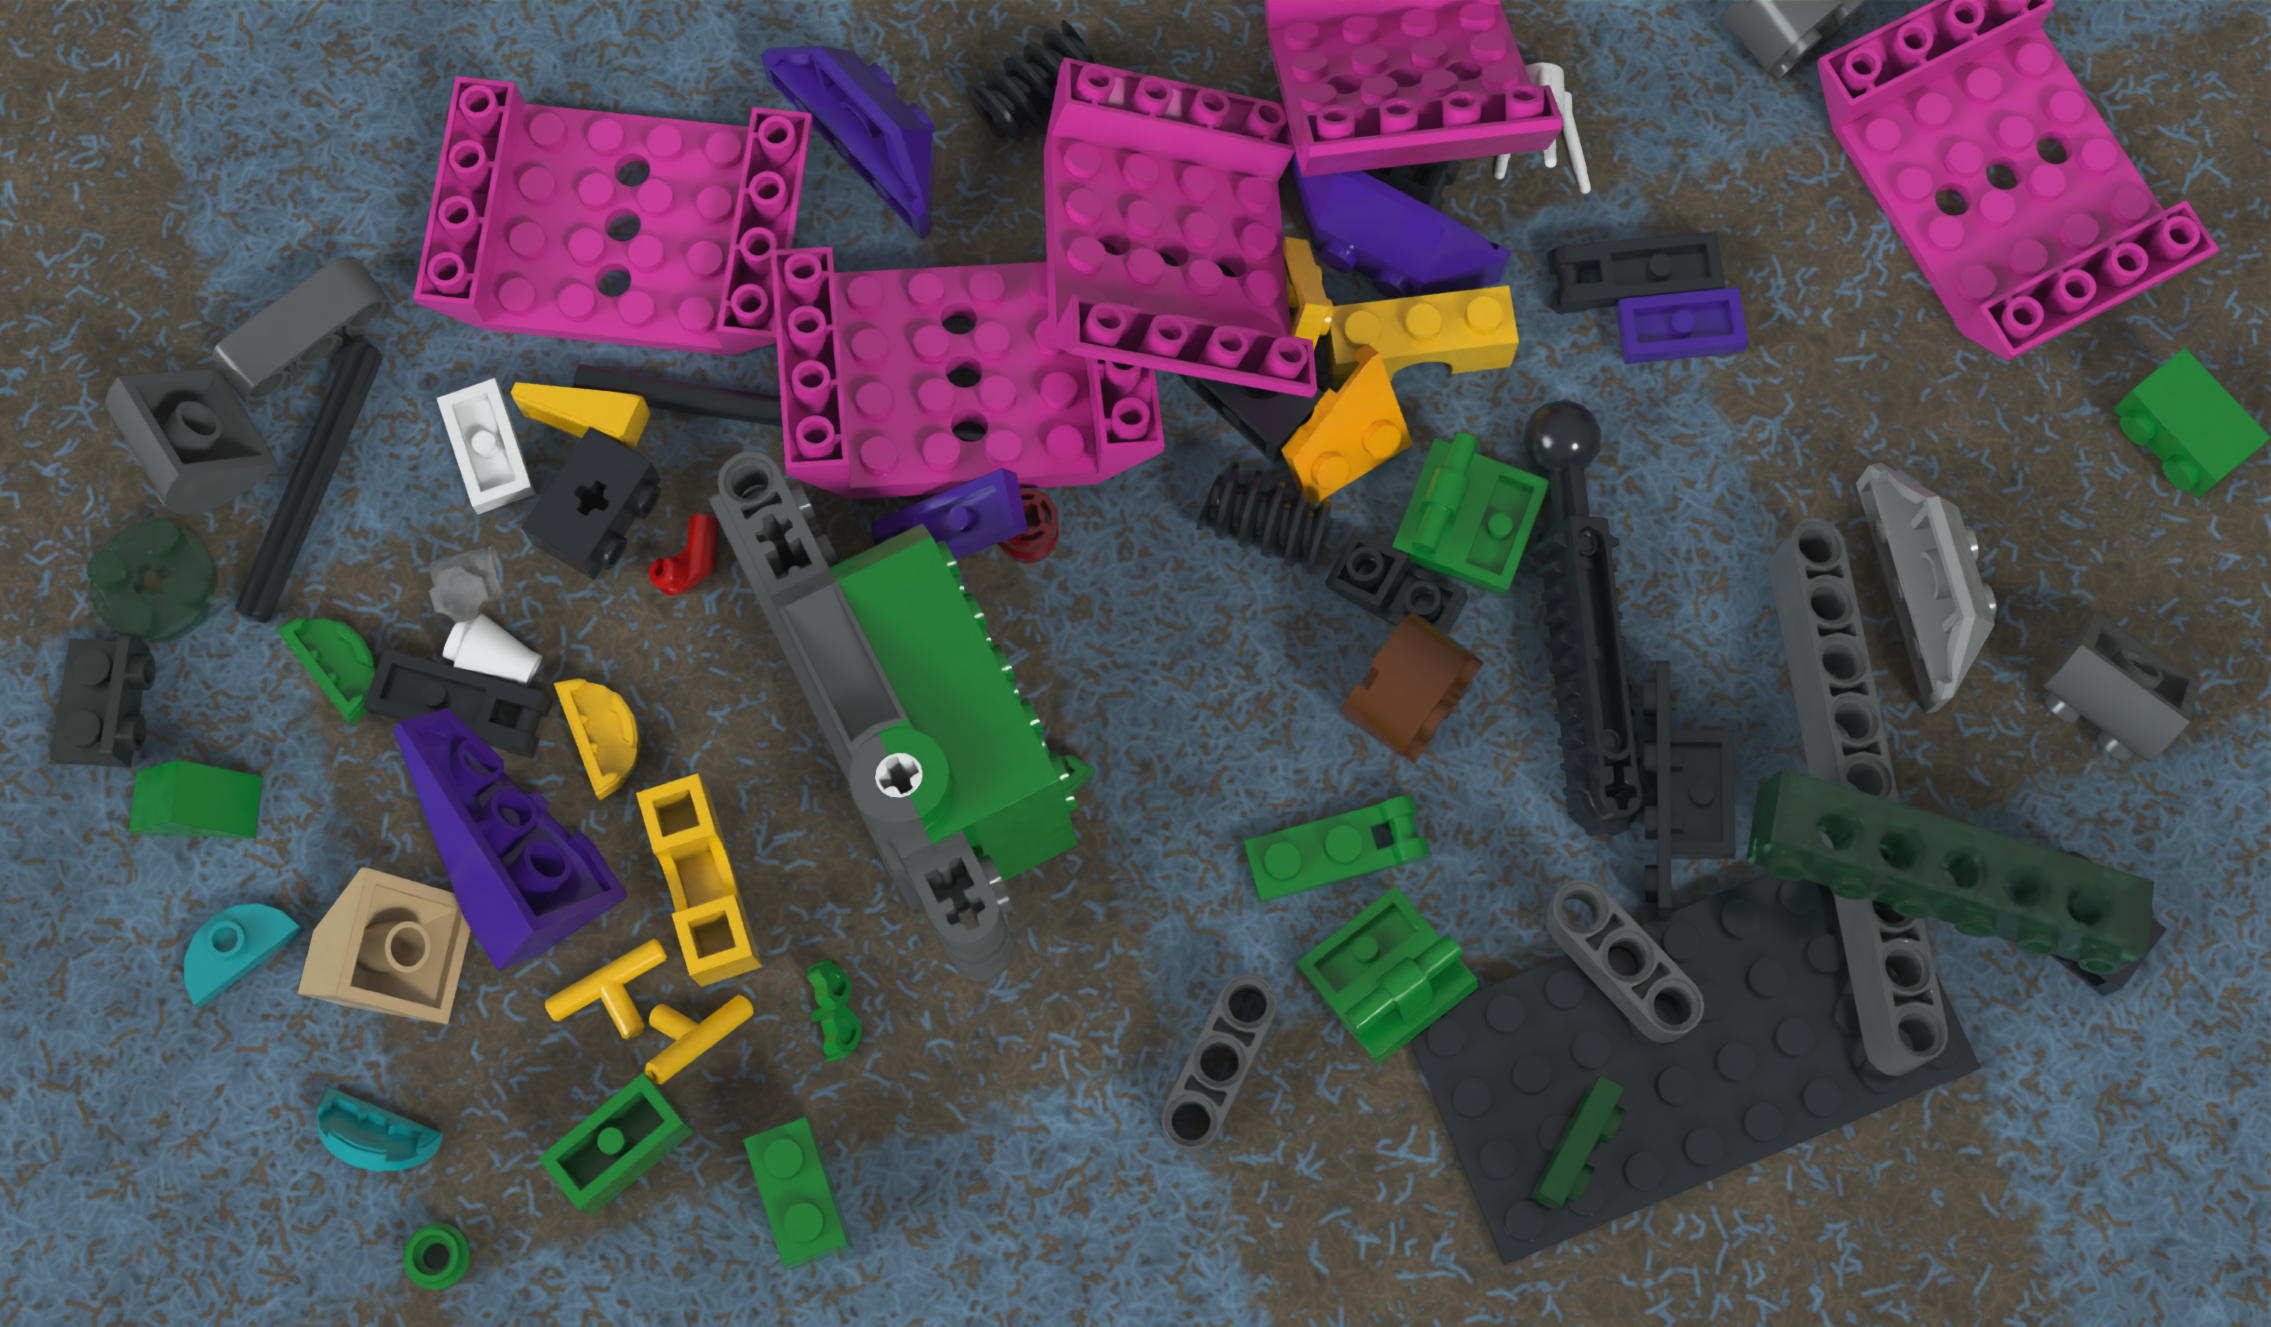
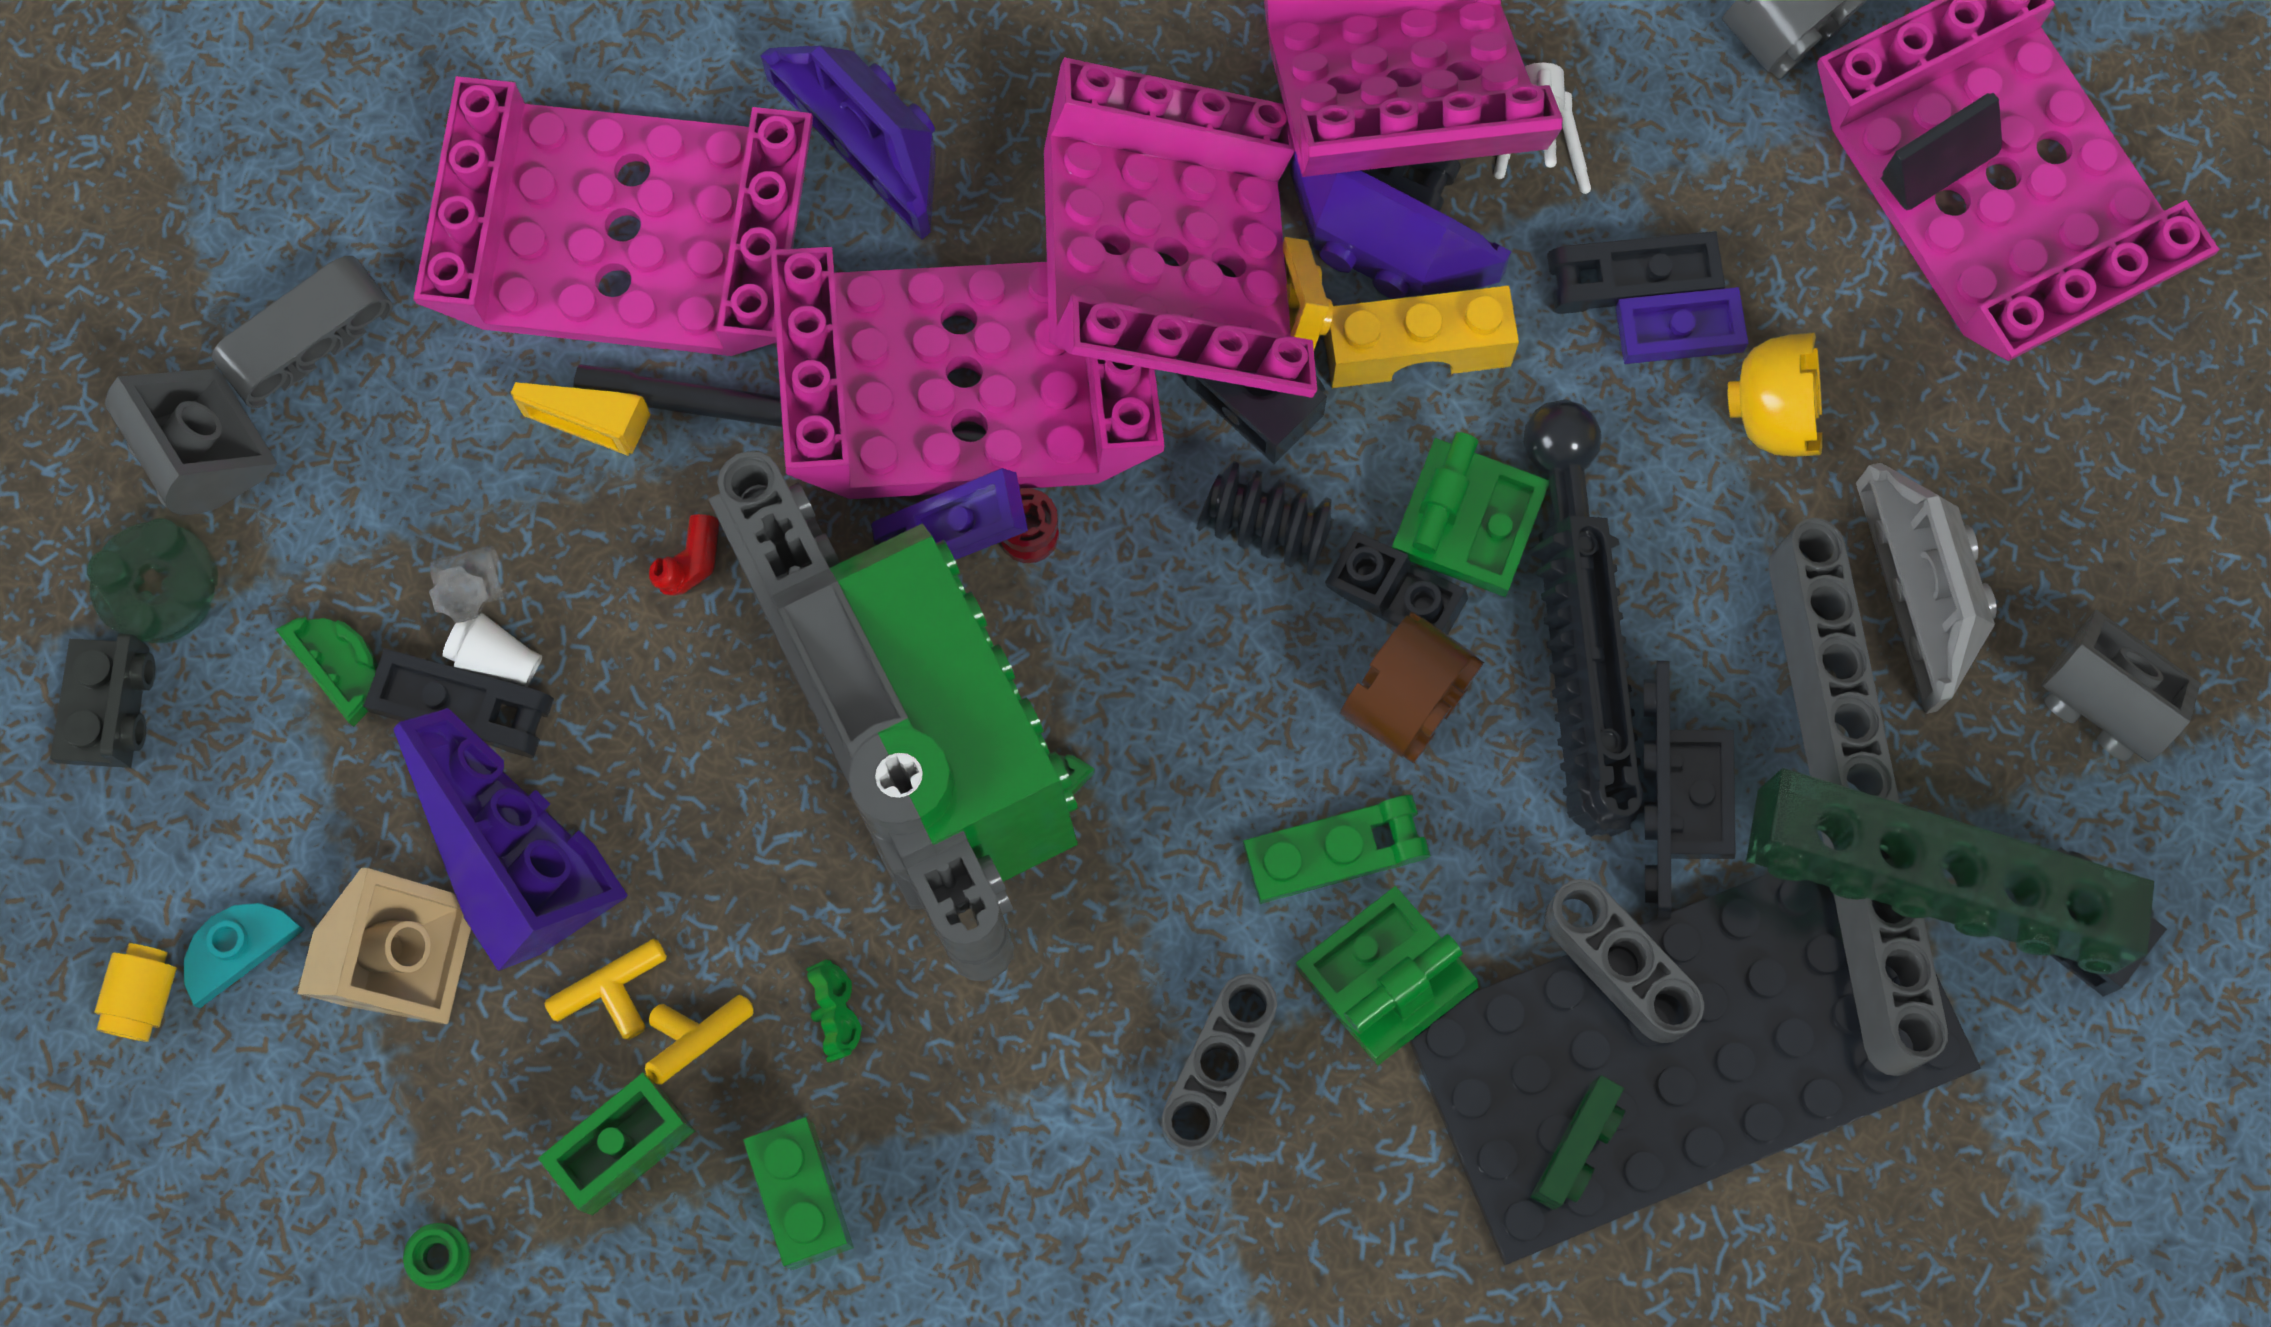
(134, 992): none -> yellow brick
(195, 801): green slope -> none
(308, 482): black axle -> none
(372, 1136): teal plate -> none
(486, 446): white plate -> none
(593, 473): black brick -> none
(603, 732): yellow plate -> none
(700, 879): yellow arch -> none
(1026, 82): black piece -> none
(1348, 431): light orange wing -> none
(1780, 396): none -> yellow cylinder
(1945, 153): none -> black slope
(2190, 424): green brick -> none

